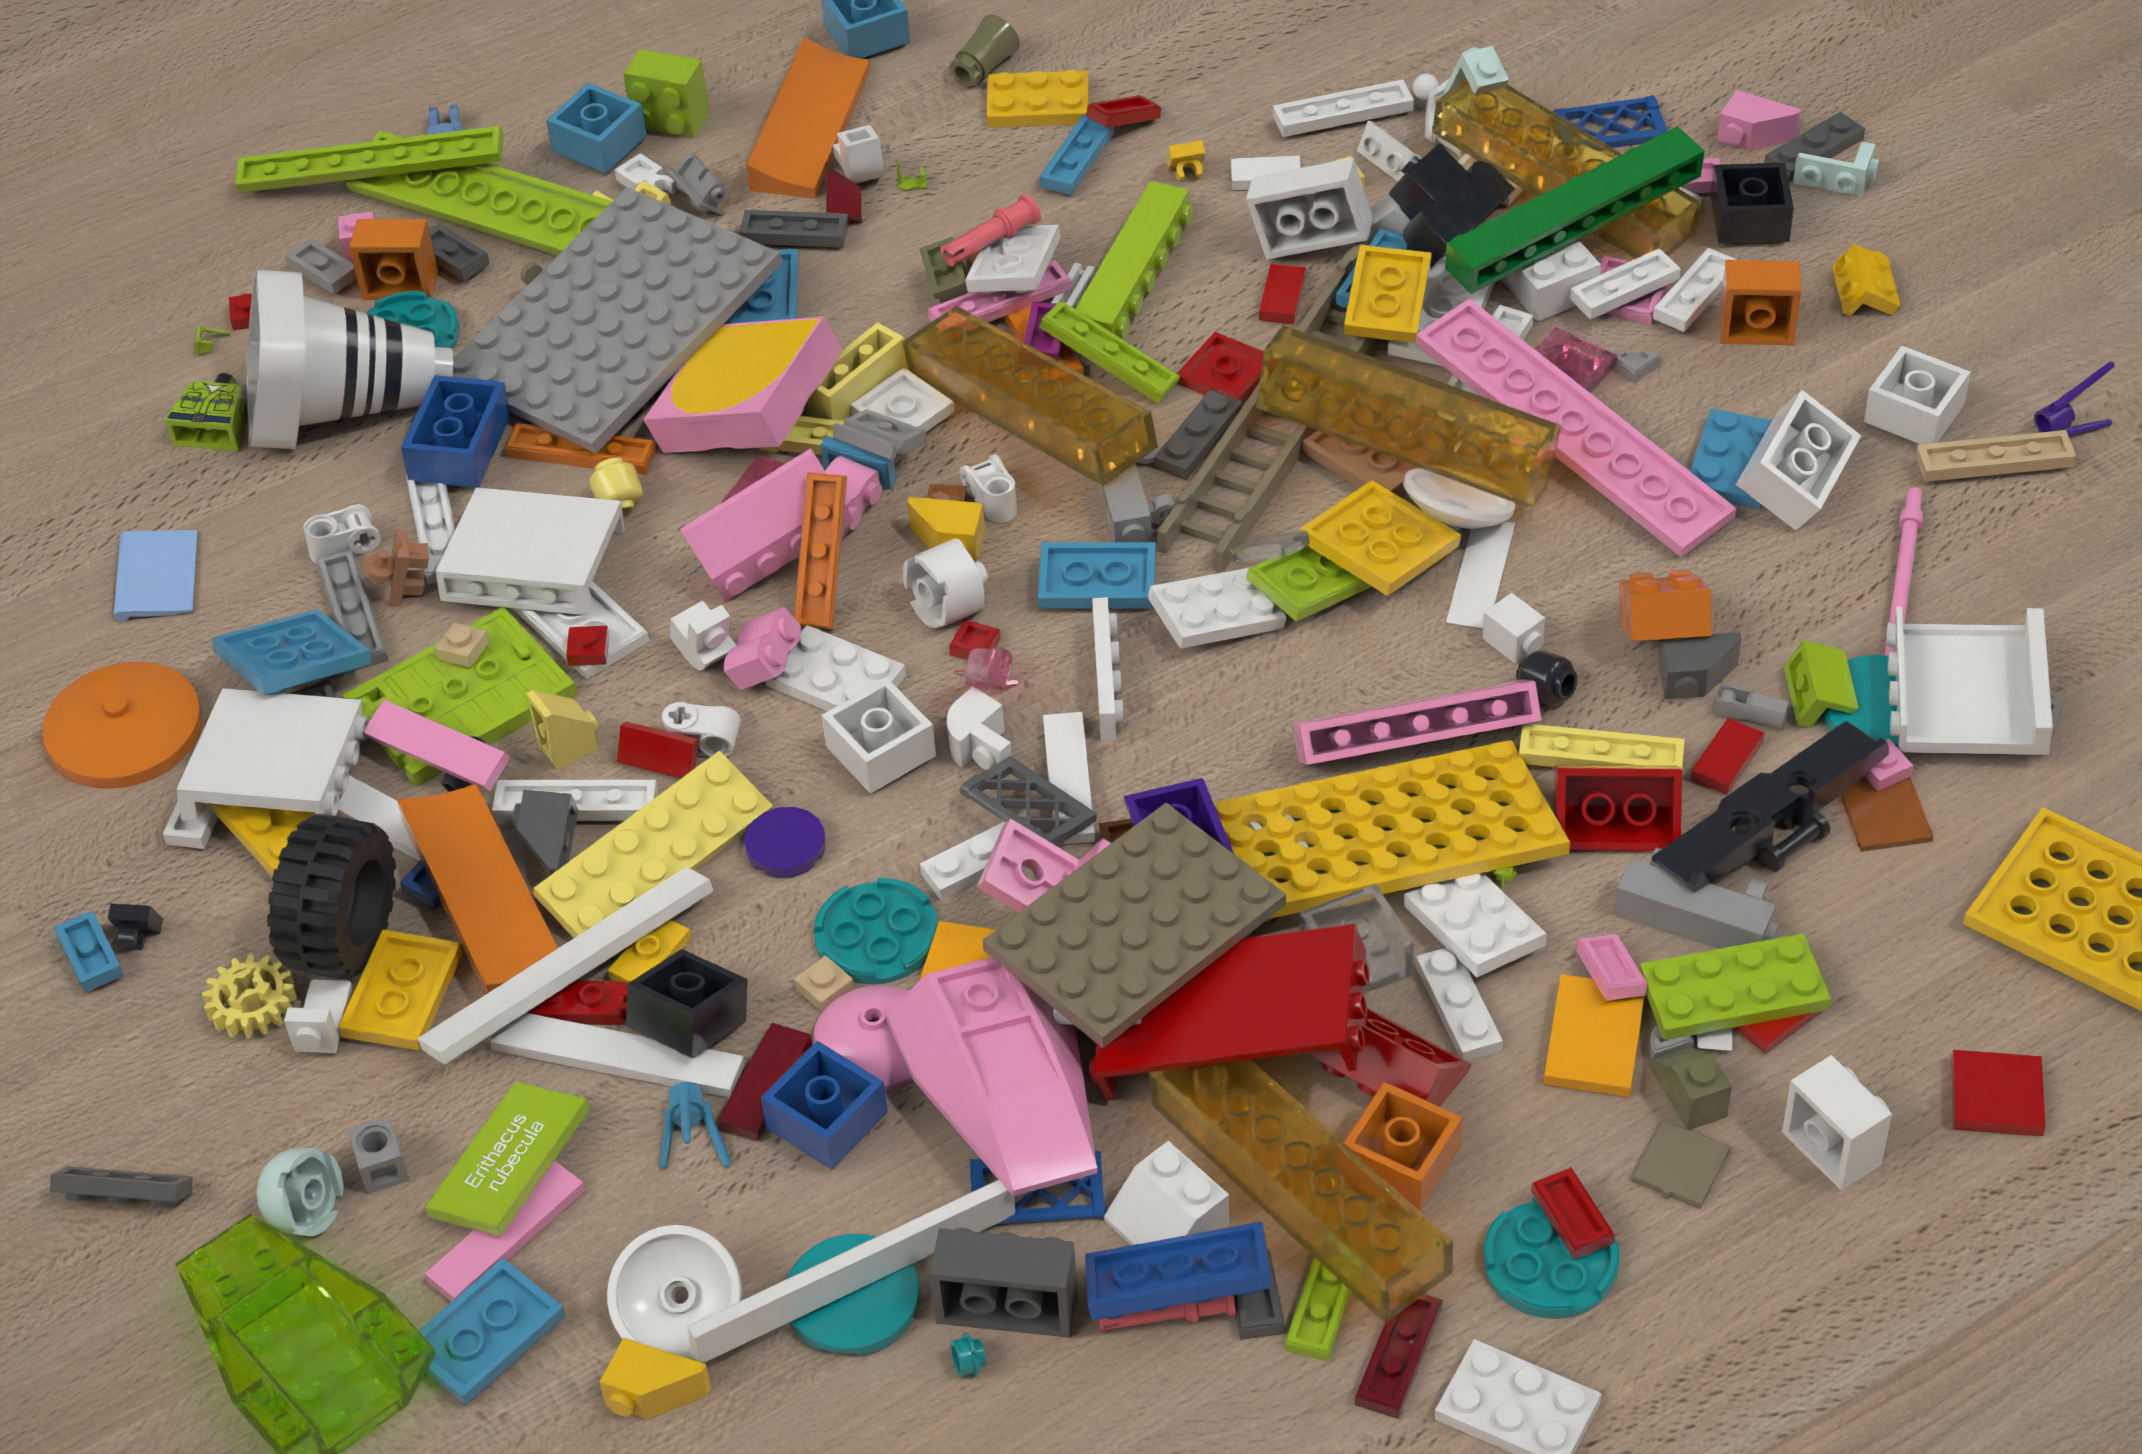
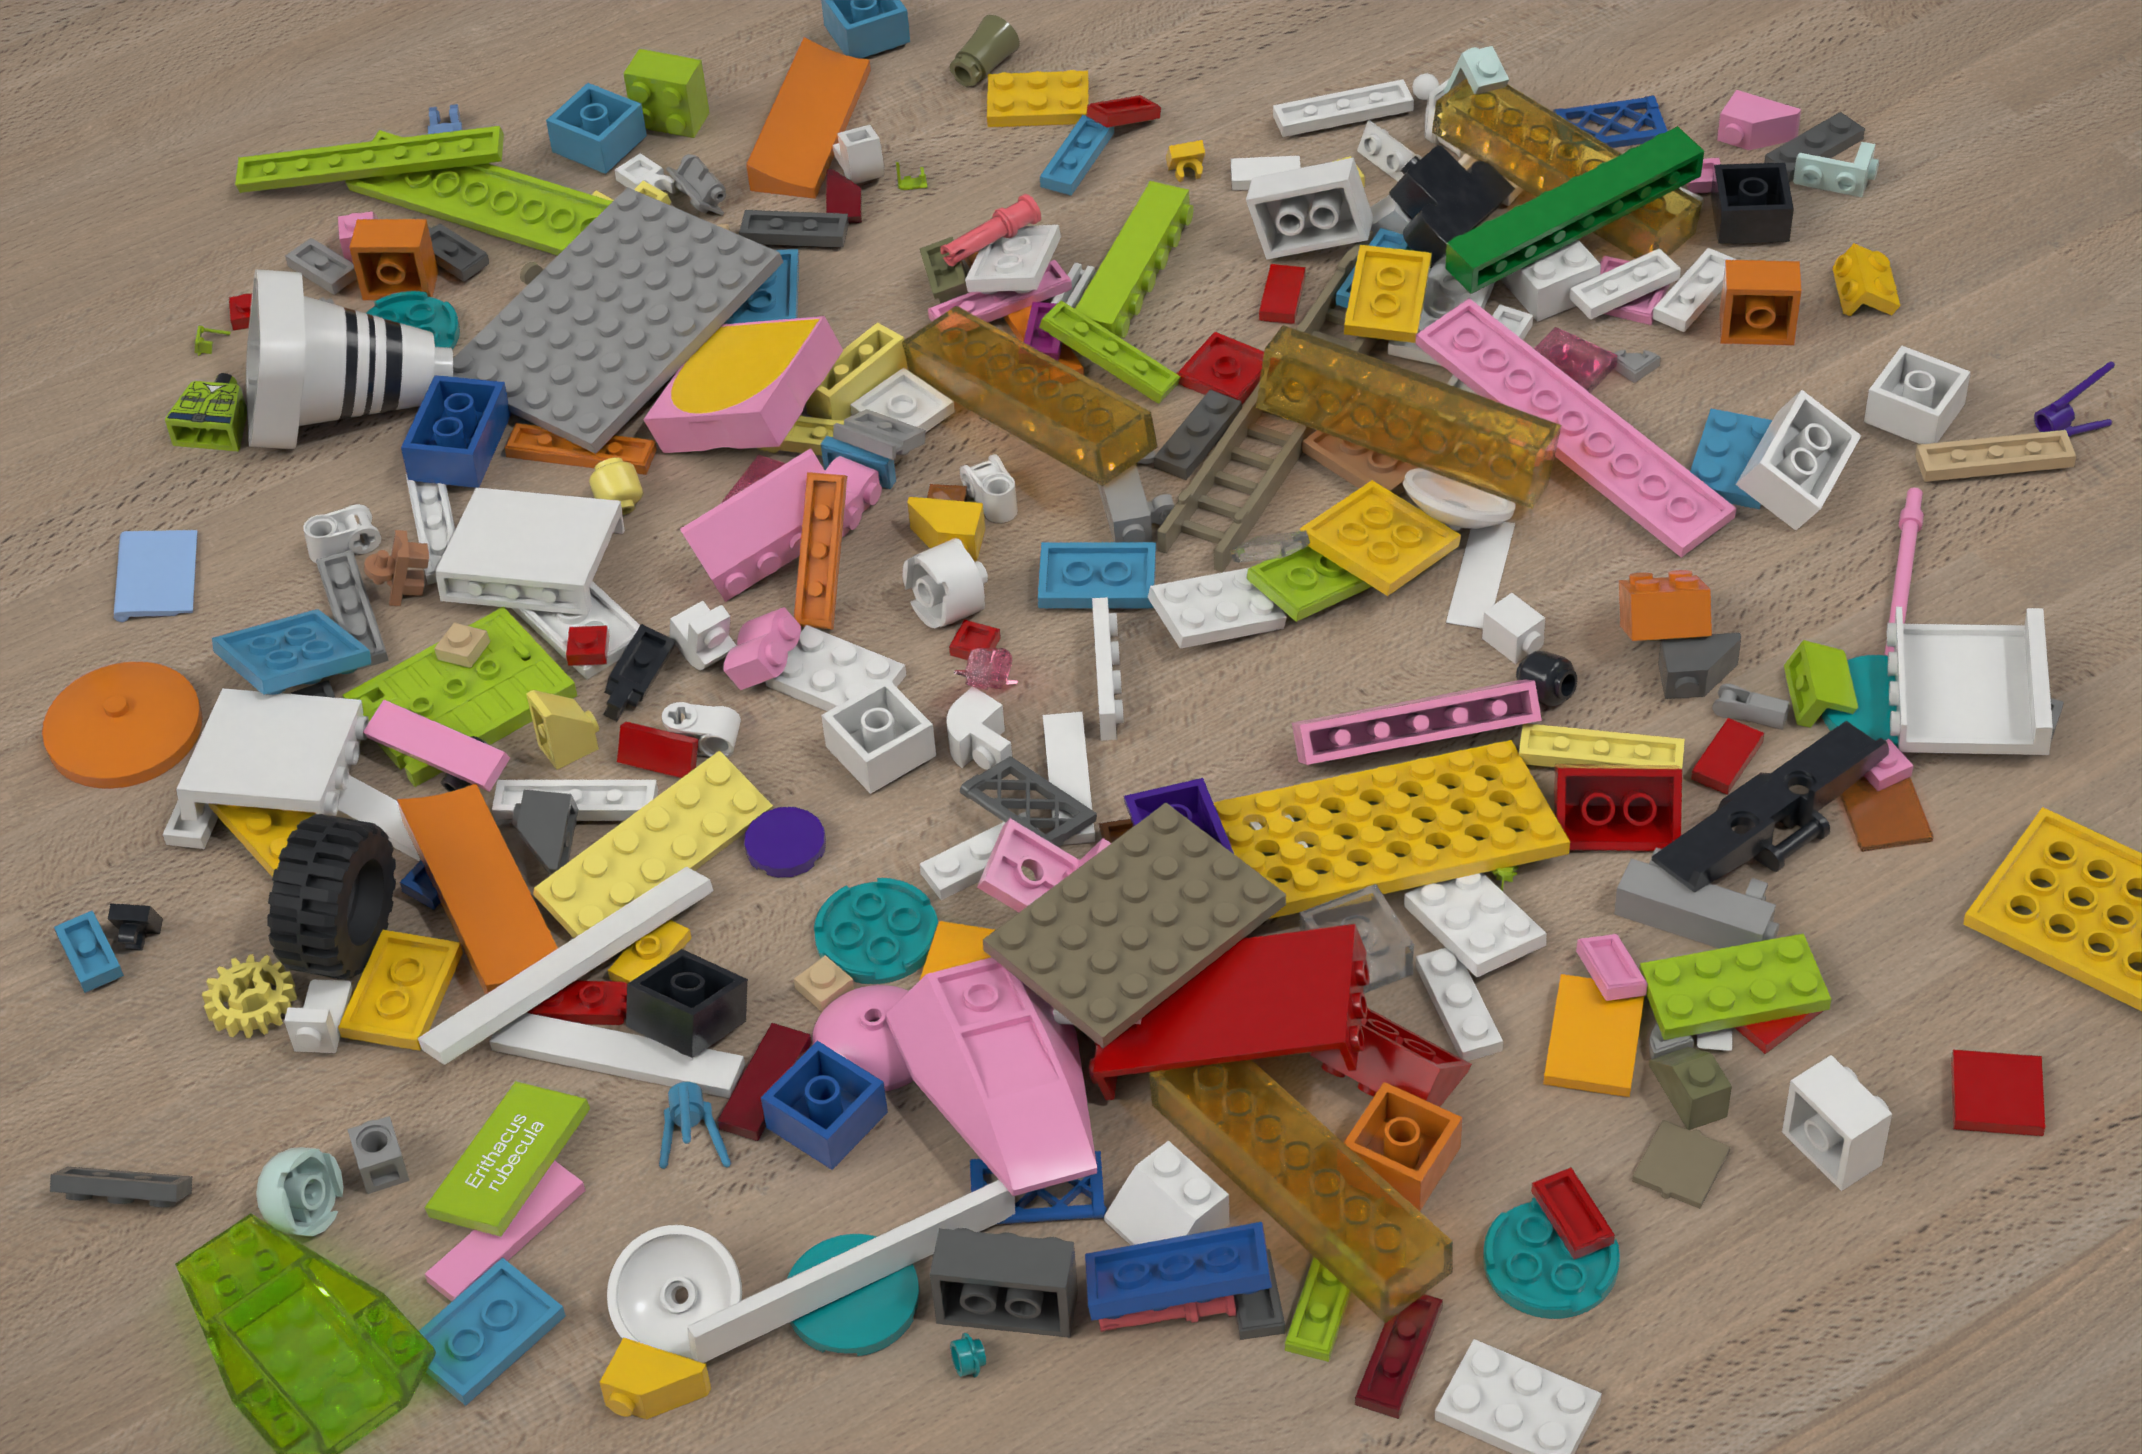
(636, 670): none -> black hinge

